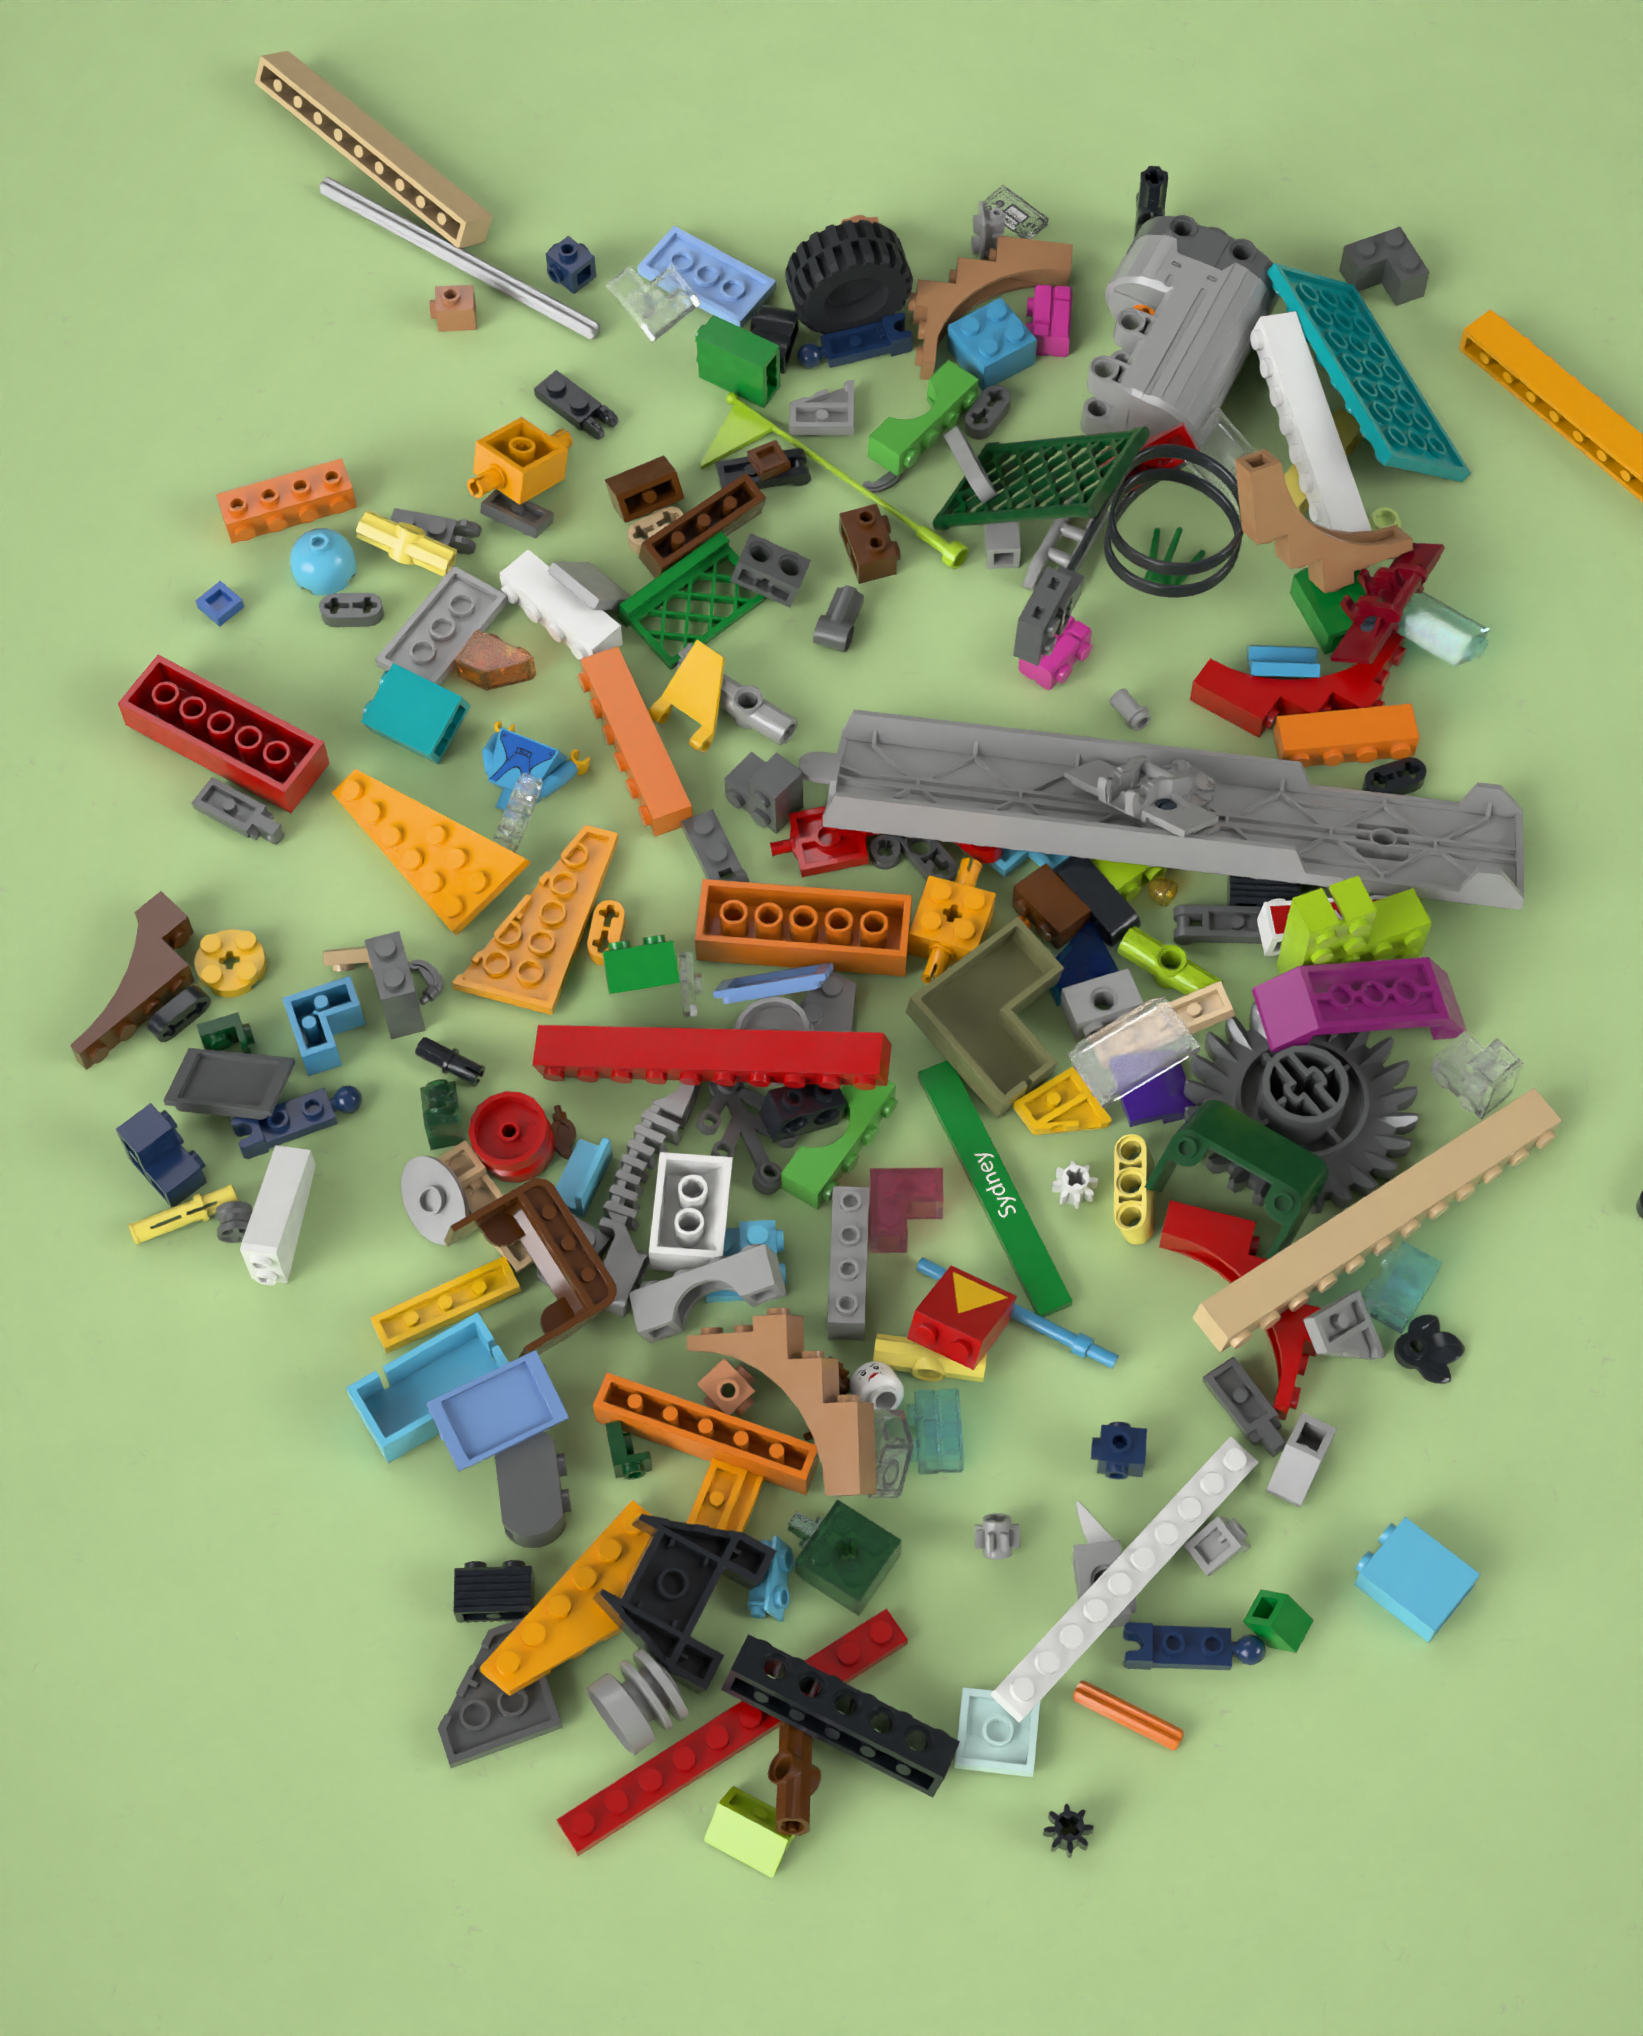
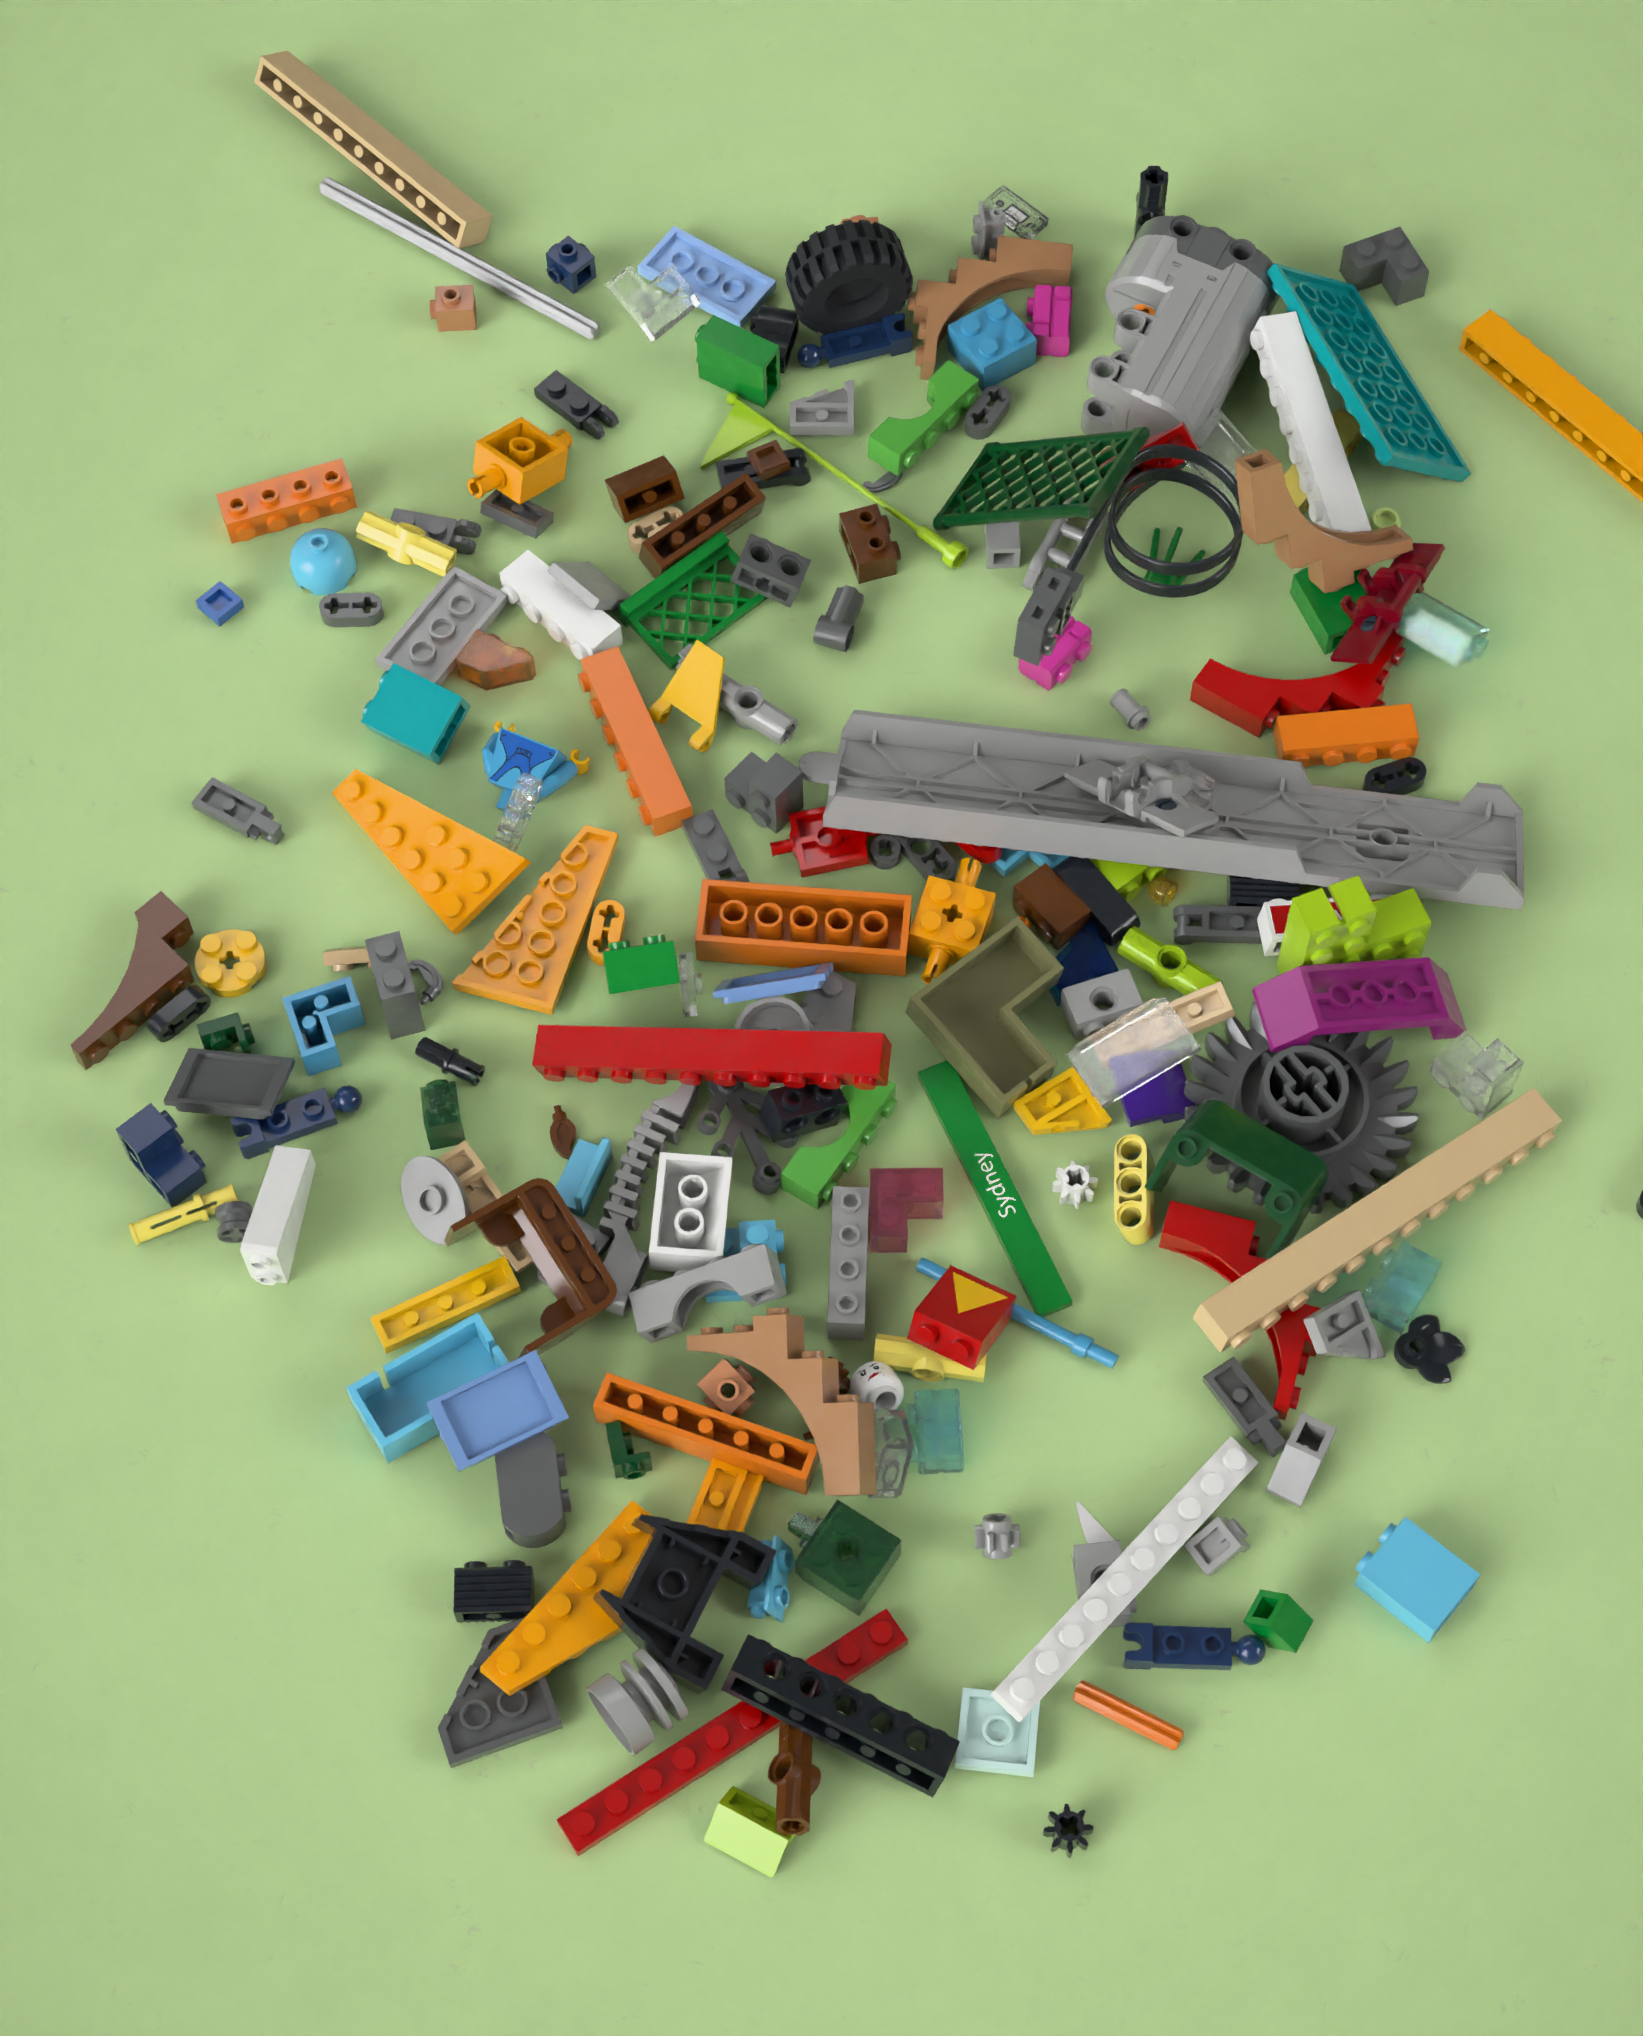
(224, 733): red brick -> none
(512, 1136): red wheel -> none
(970, 465): light grey beam -> none
(1120, 1450): dark blue brick -> none
(1283, 661): dark azure slope -> none

